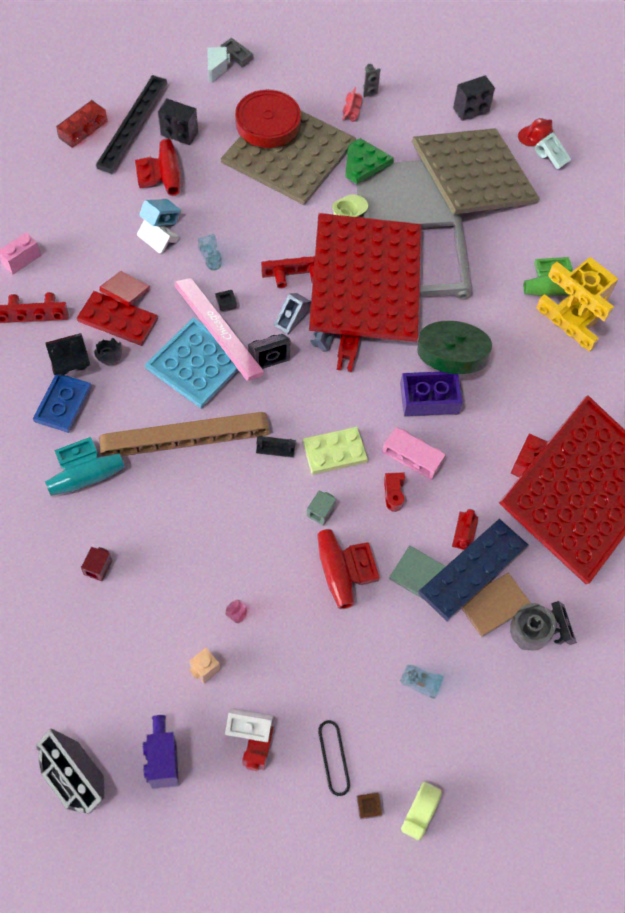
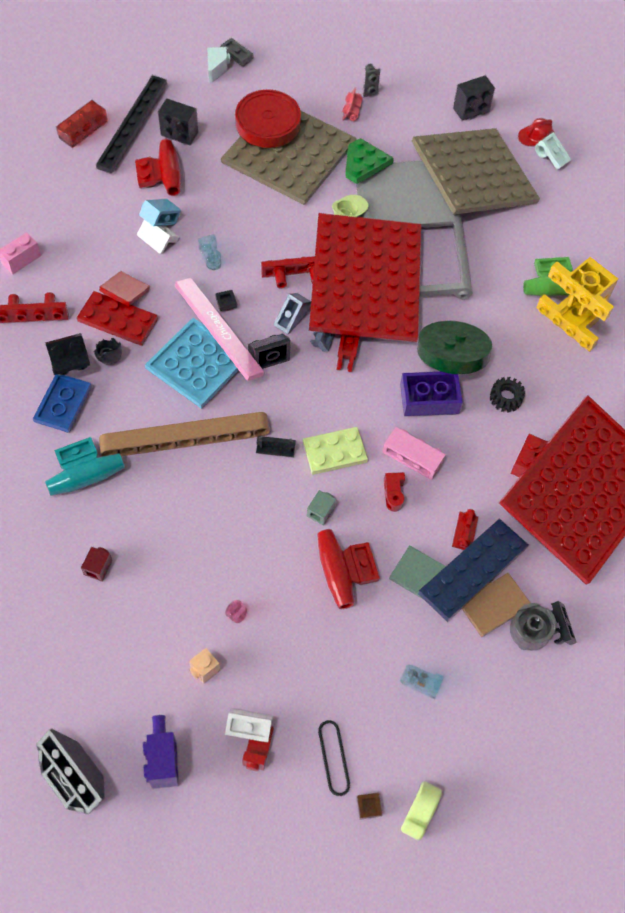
(502, 402): none -> black tyre

